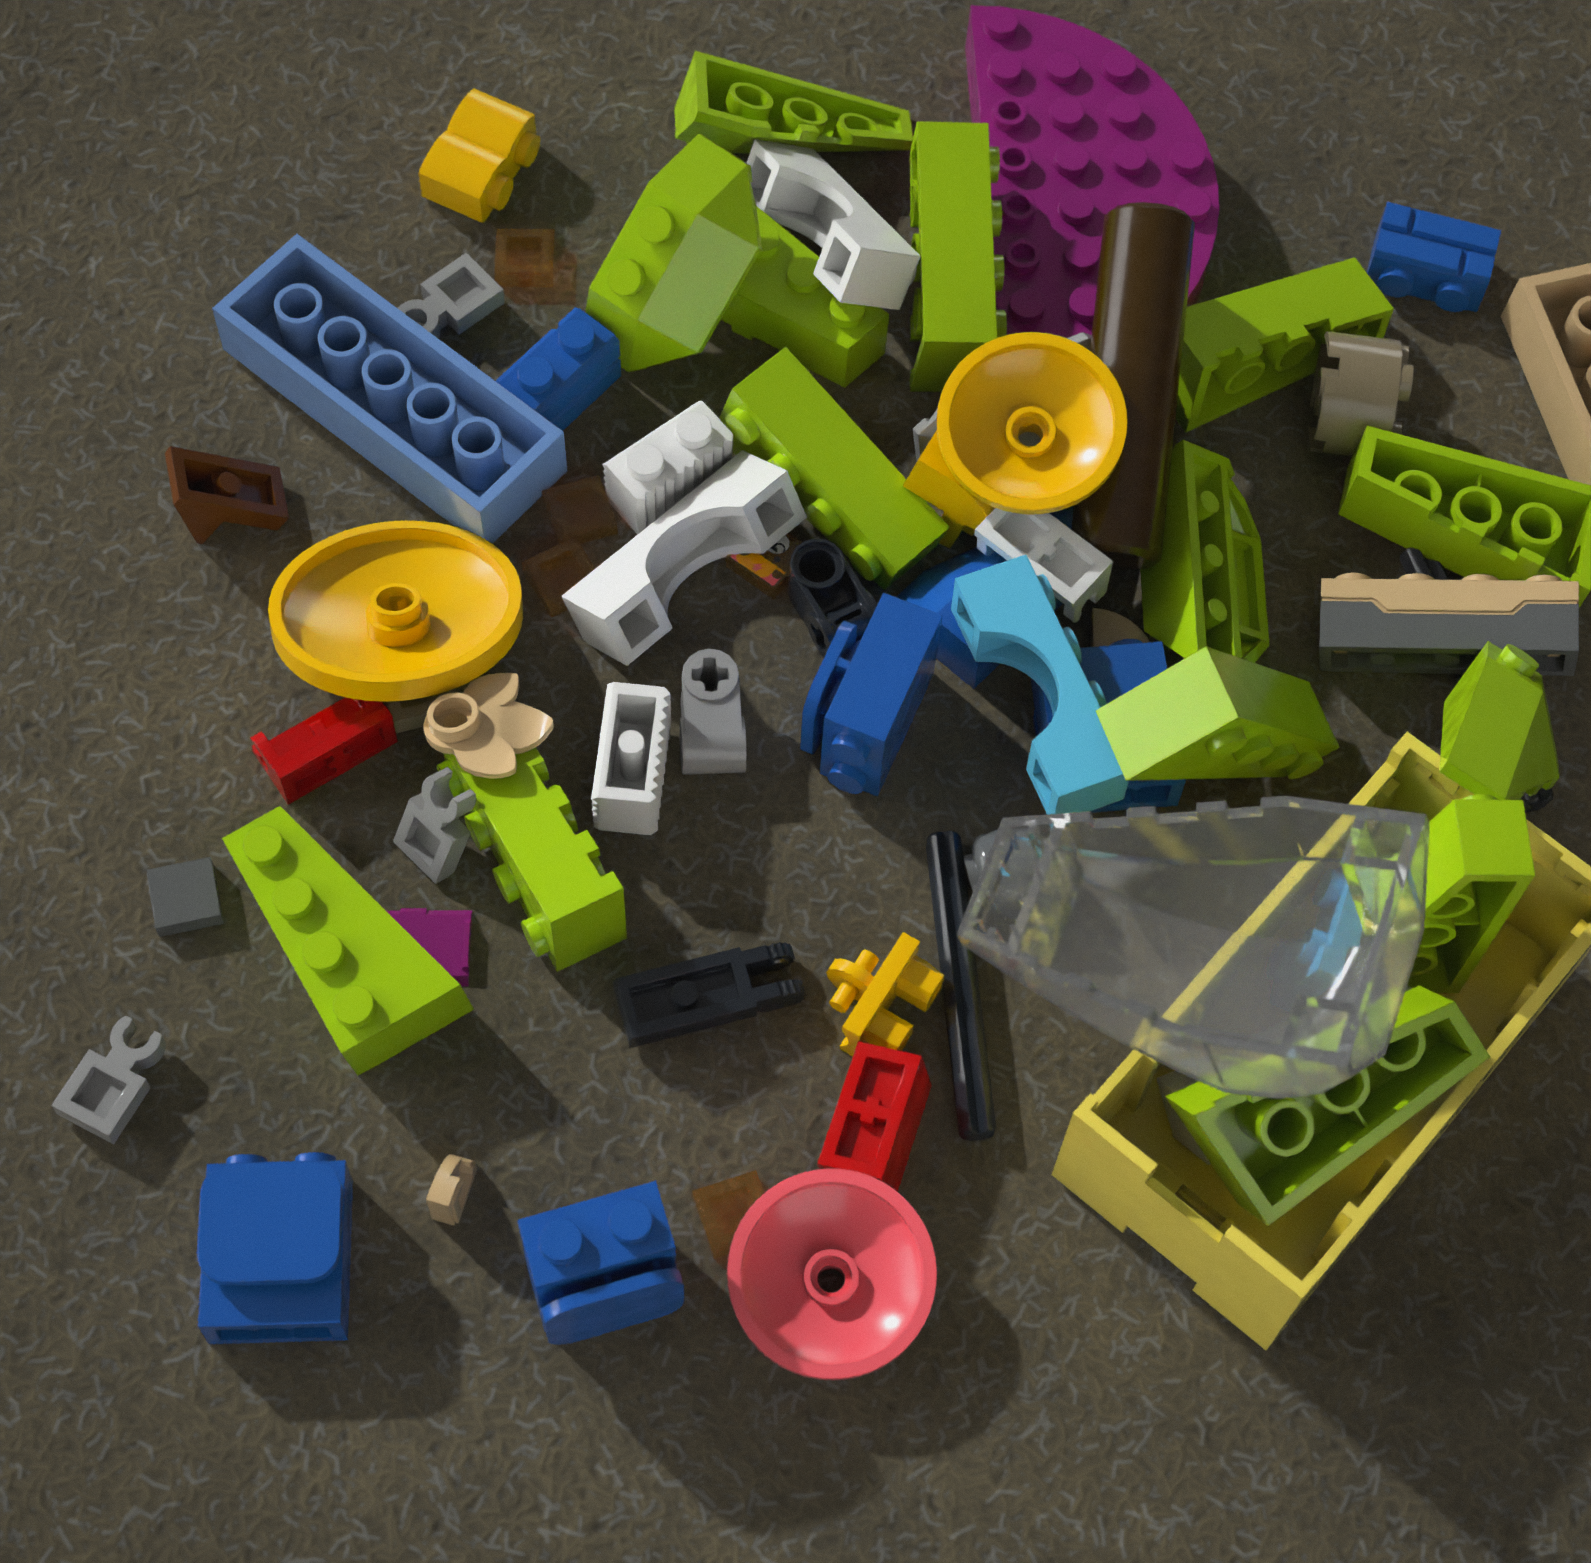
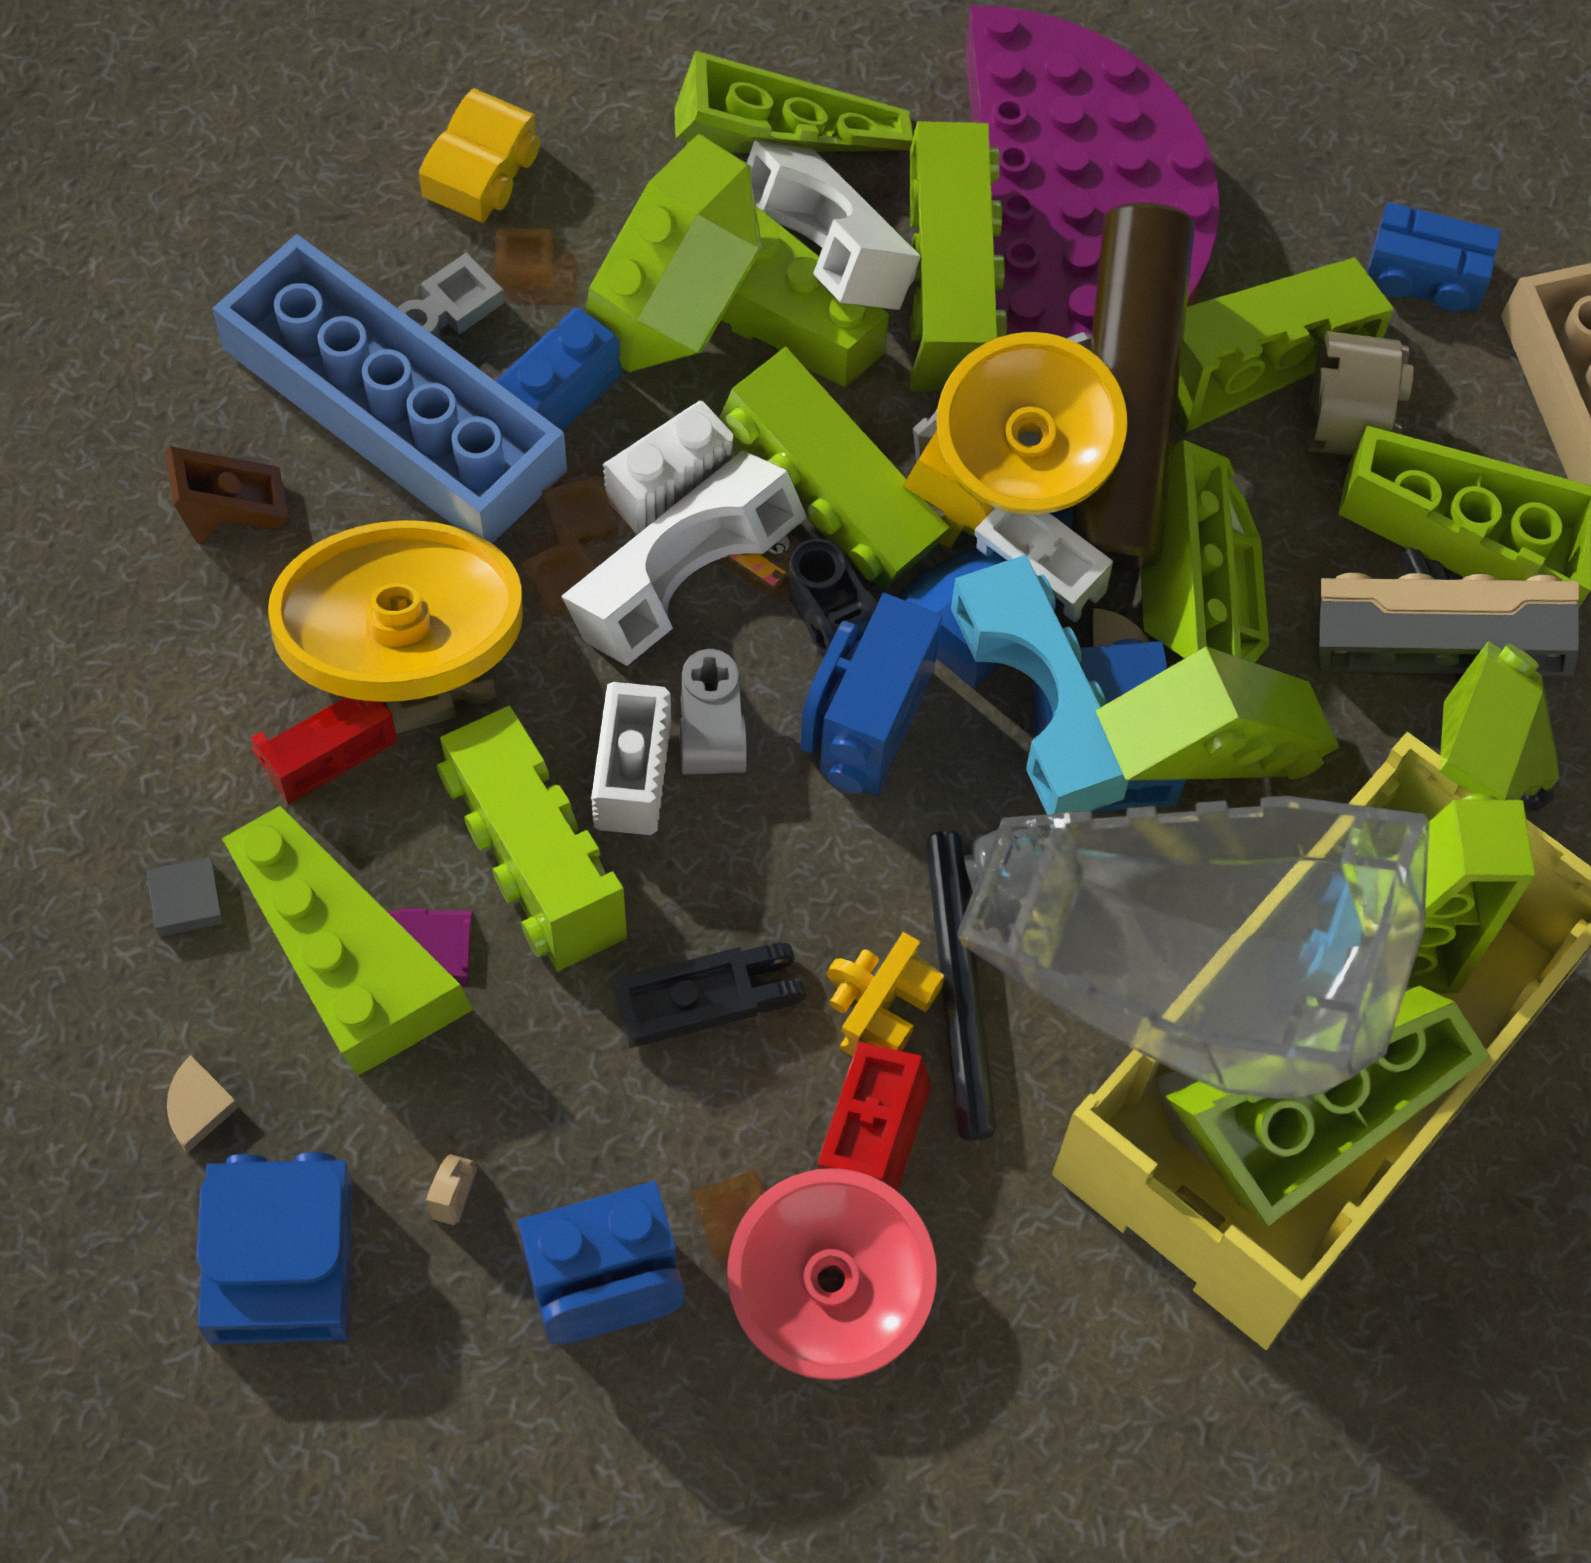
(109, 1090): light grey plate -> none
(196, 1104): none -> tan tile
(432, 828): light grey plate -> none
(486, 726): tan plate -> none

